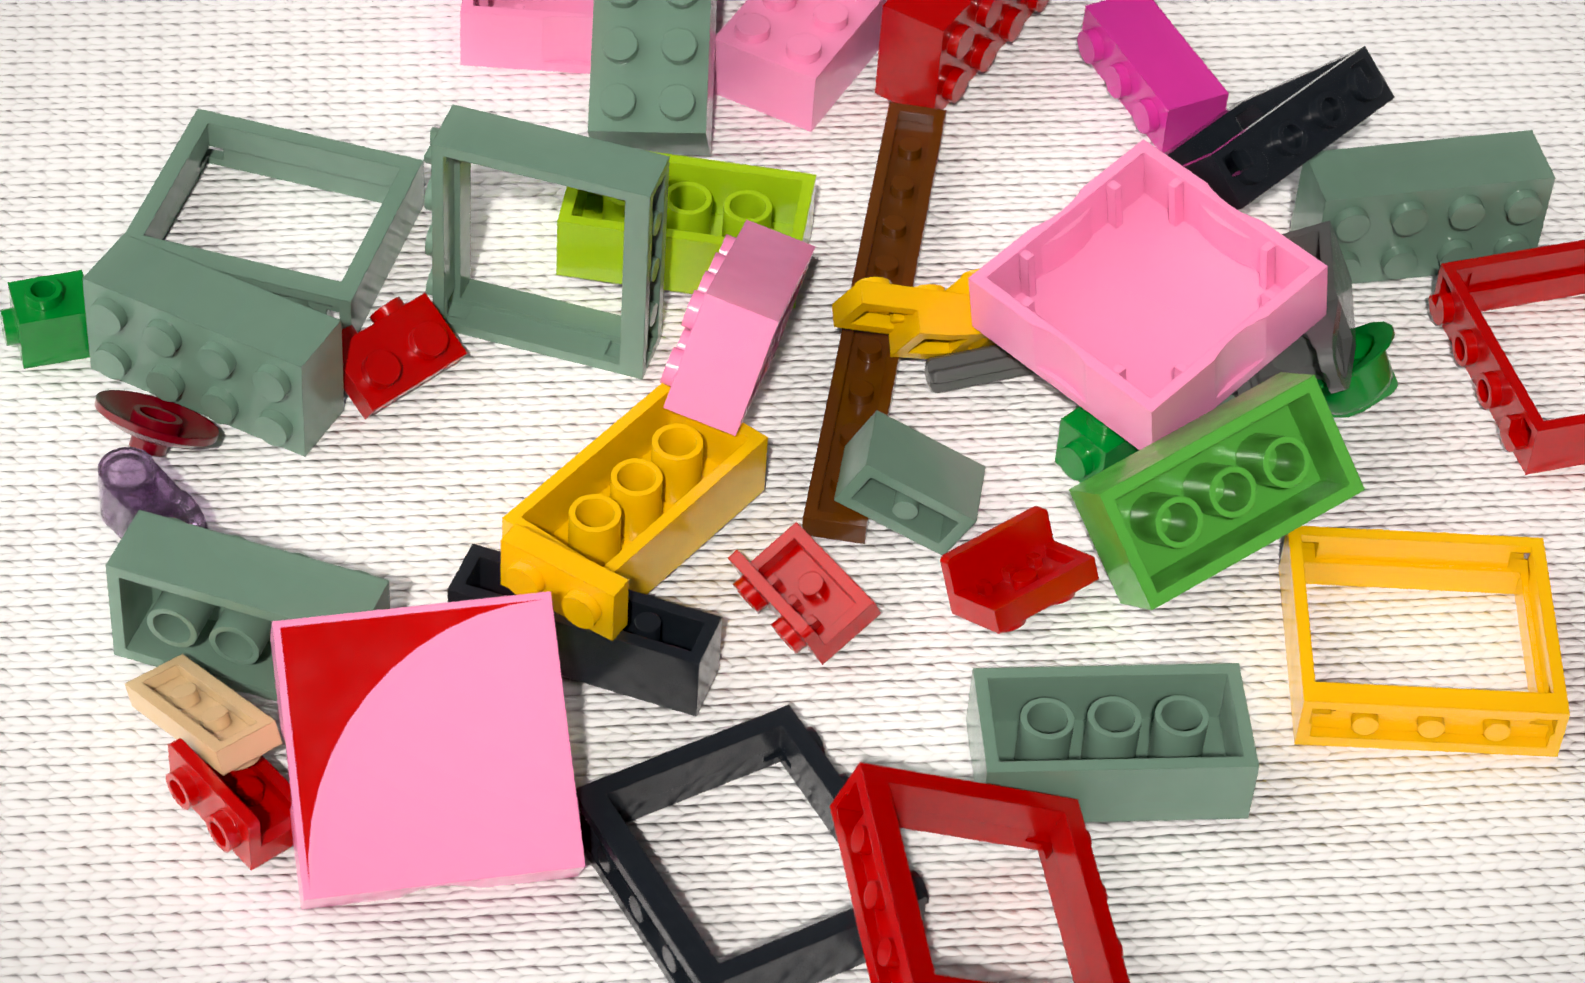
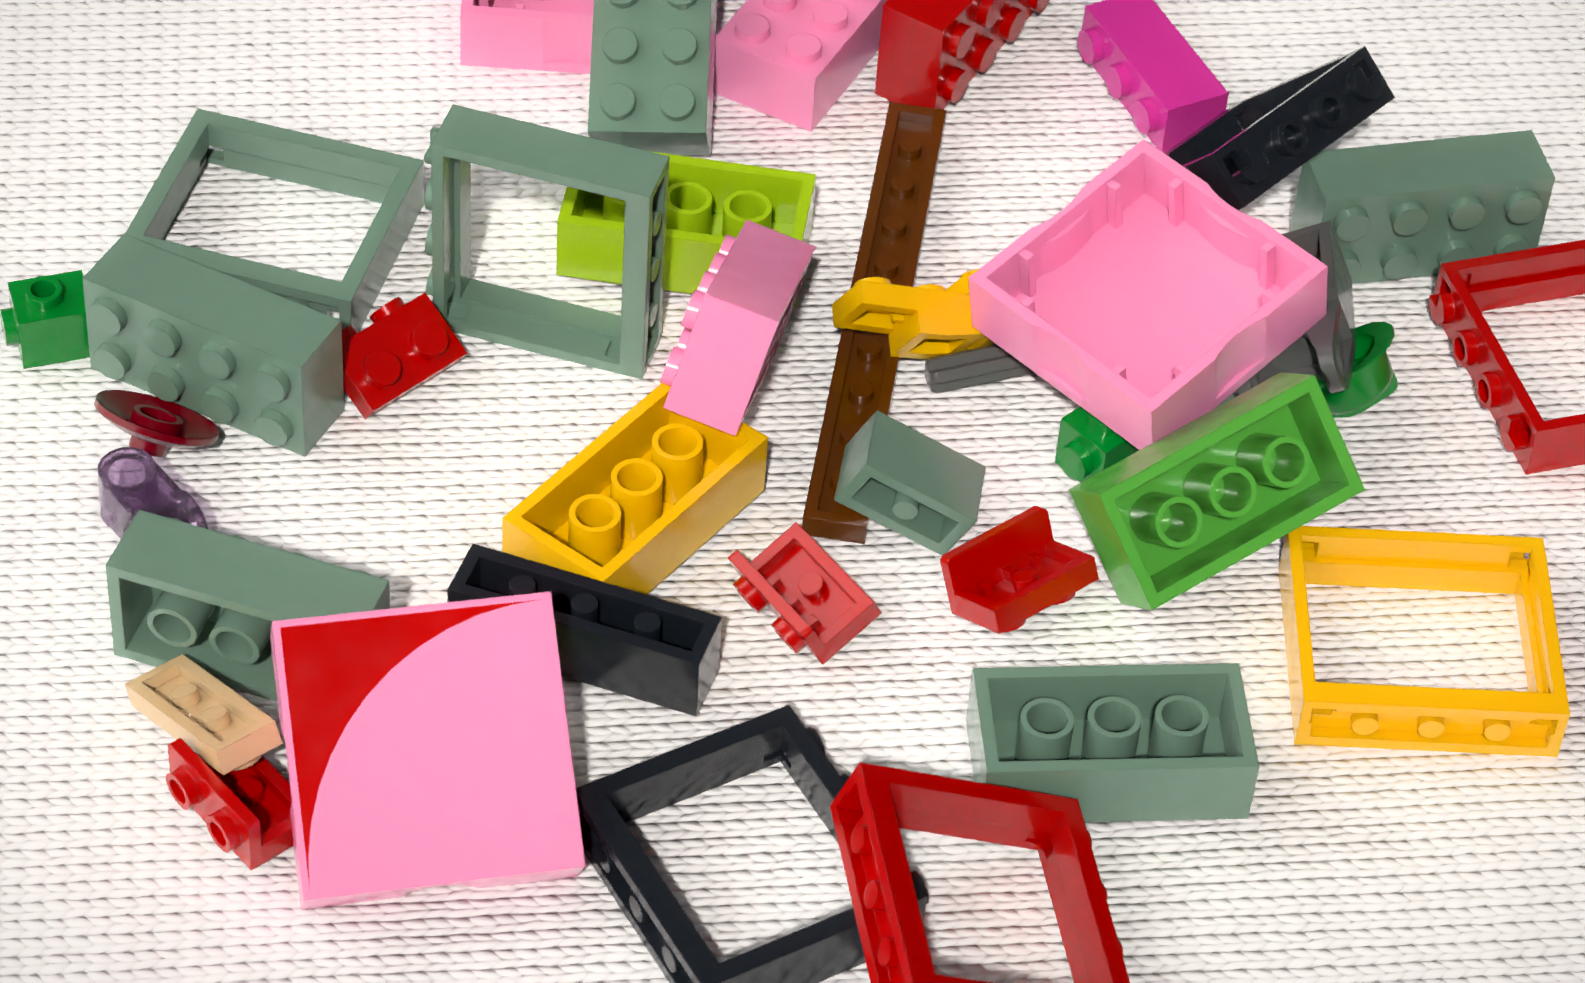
(579, 587): yellow plate -> none

